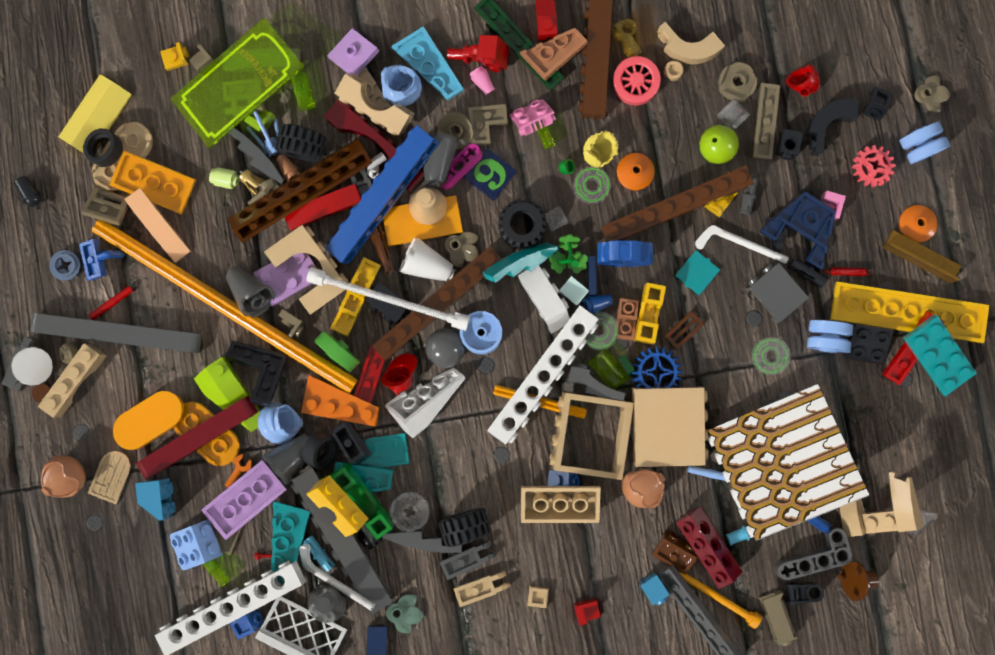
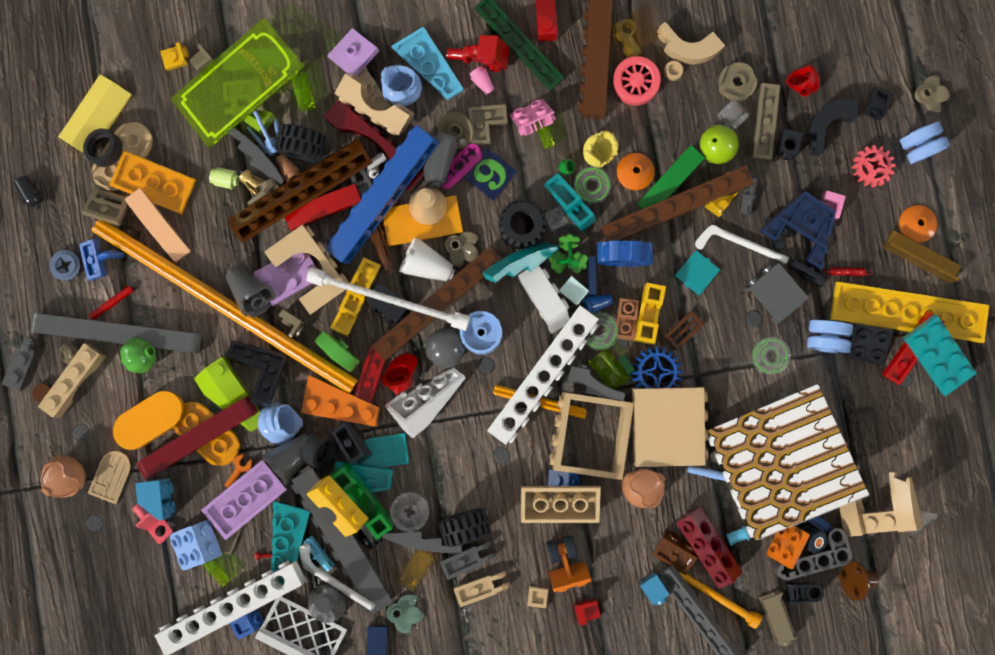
(31, 366): white tile -> none
(138, 355): none -> bright green plant
(150, 523): none -> coral bracket
(415, 569): none -> clear yellow tile
(553, 54): nougat wing -> none
(569, 576): none -> orange plate
(570, 202): none -> teal slope
(672, 178): none -> green slope
(790, 542): none -> orange plate

